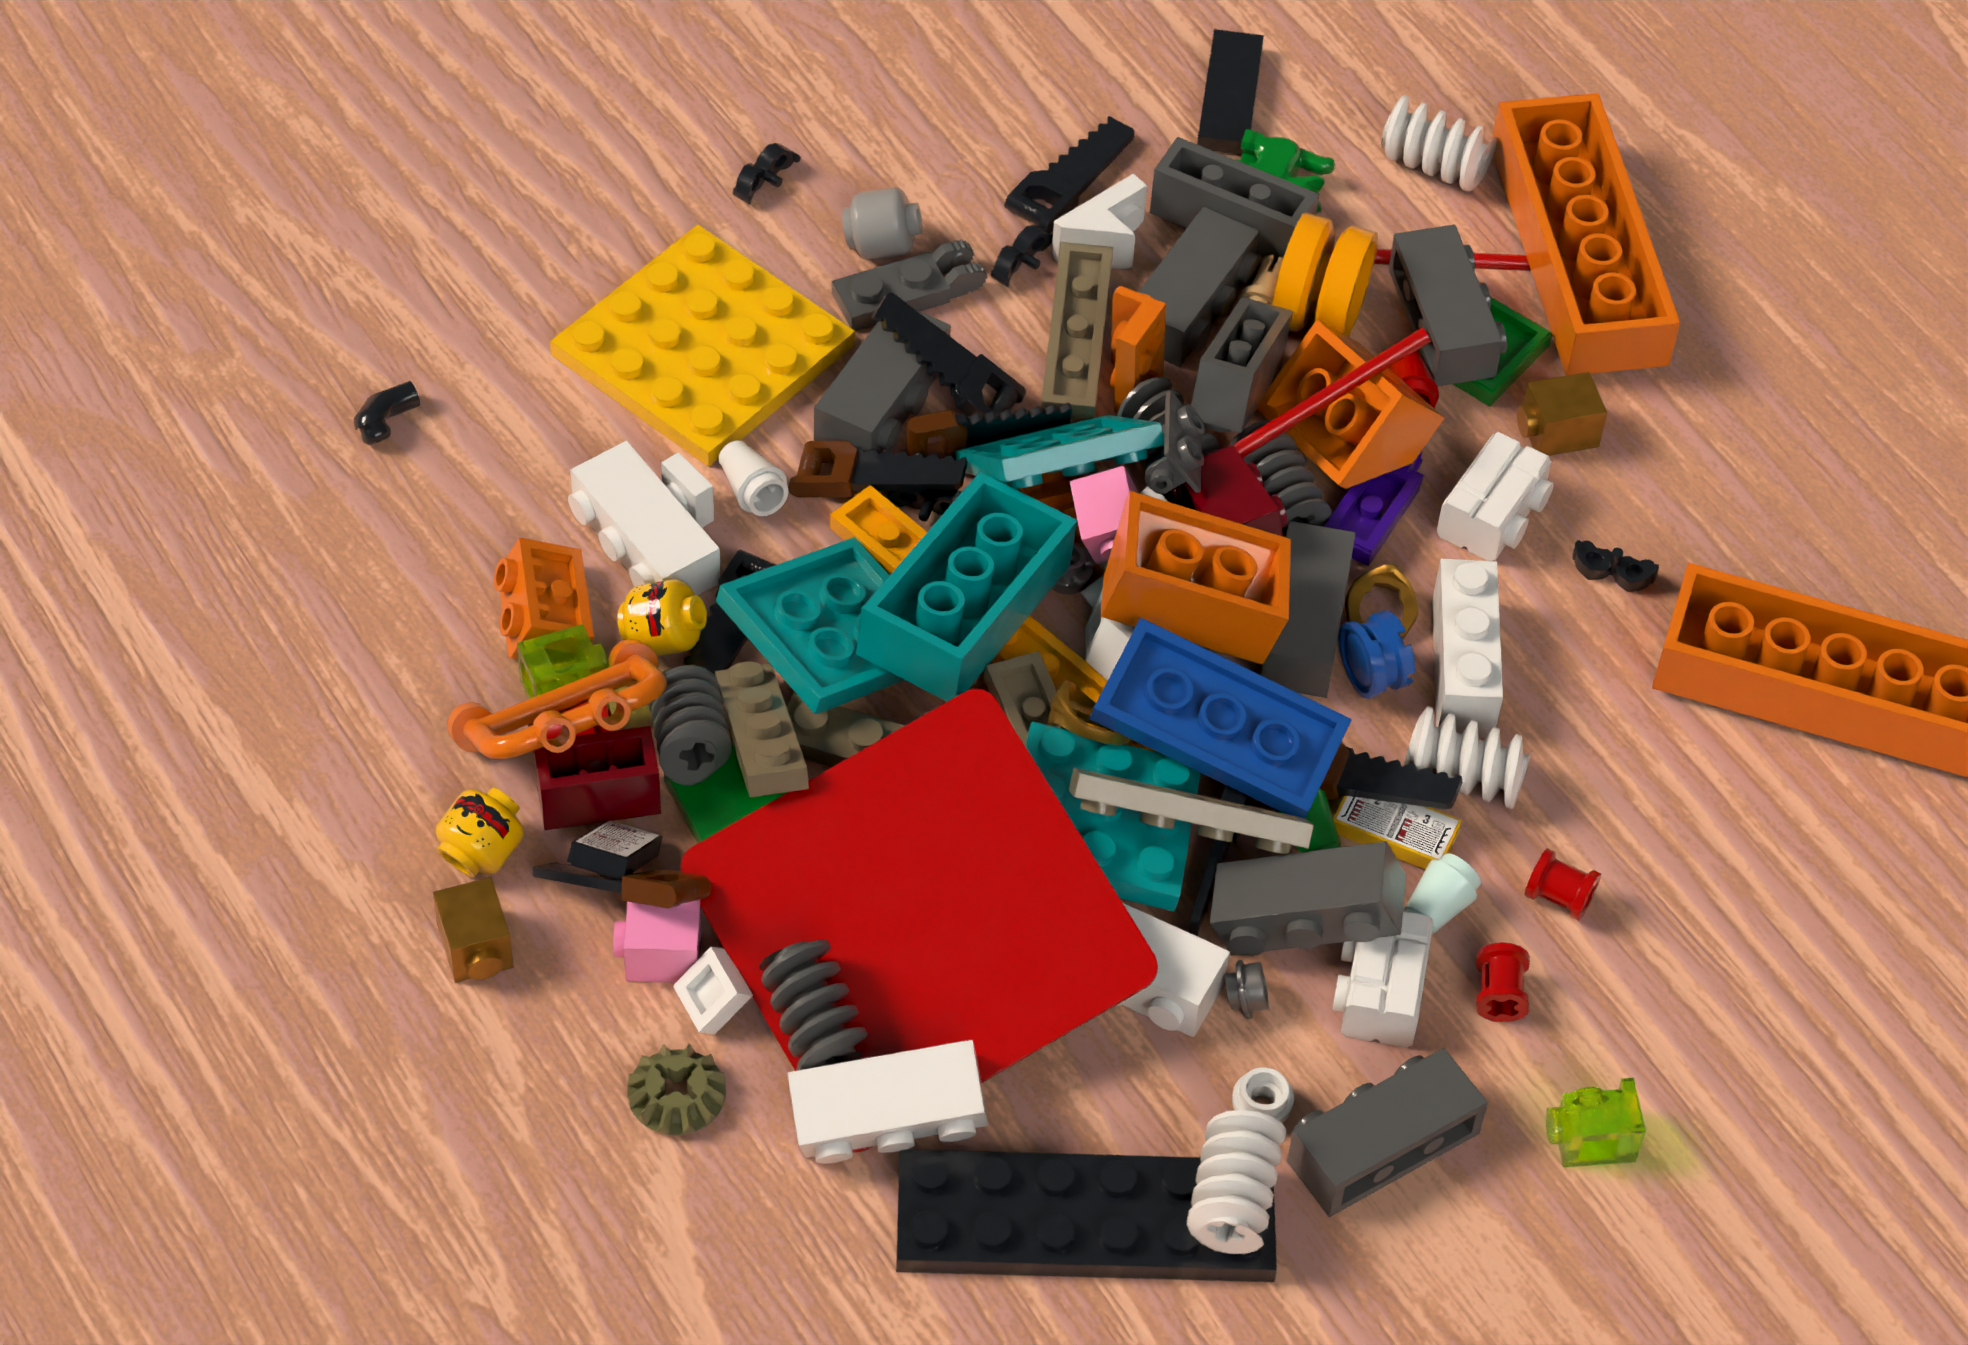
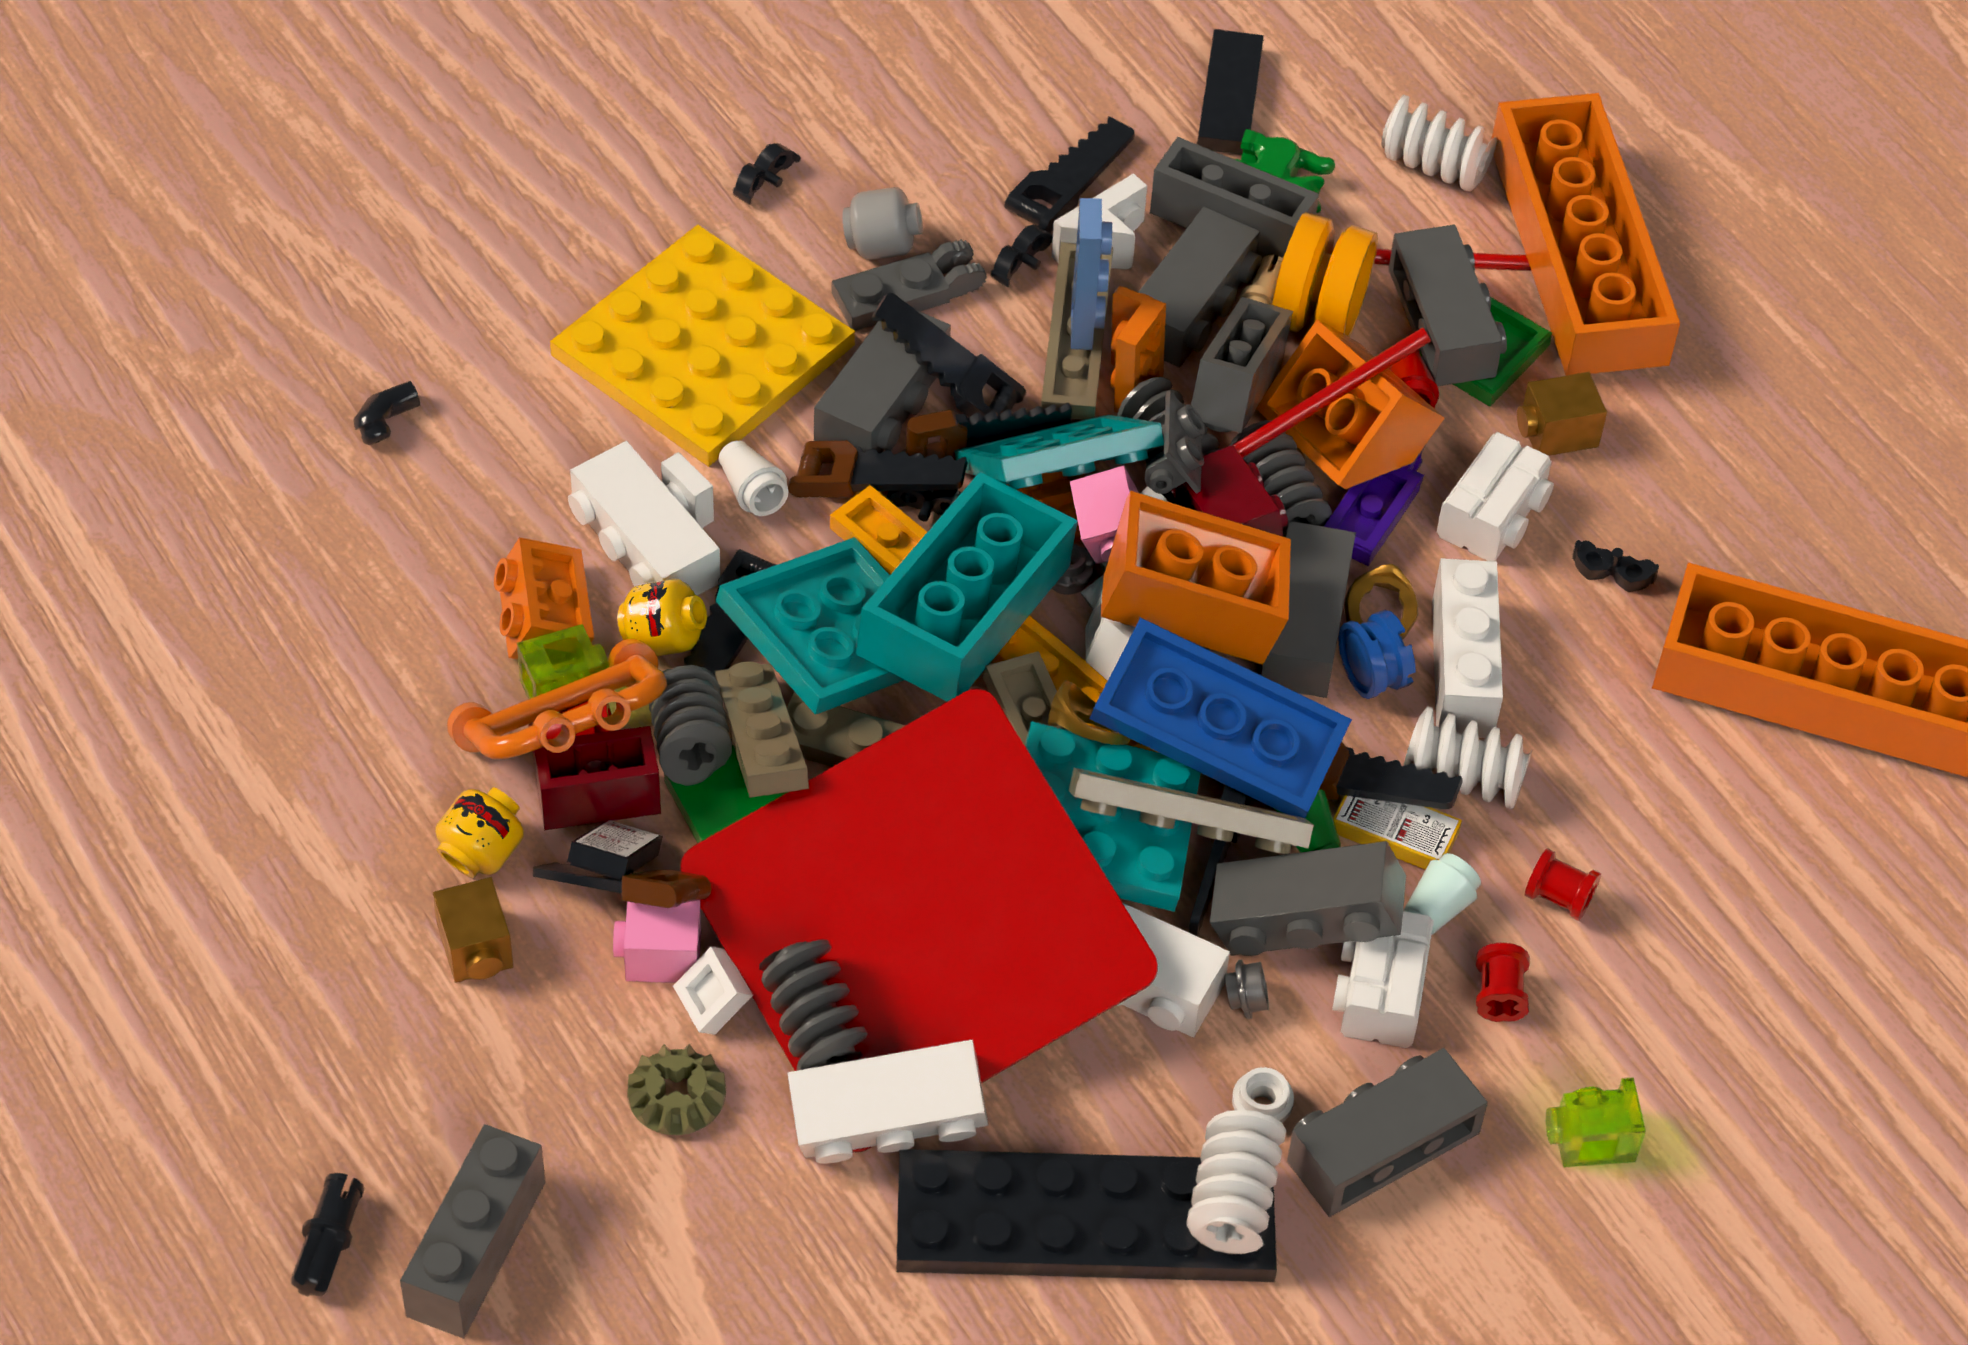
(326, 1235): none -> black axle
(473, 1231): none -> dark grey brick
(1090, 273): none -> medium blue plate

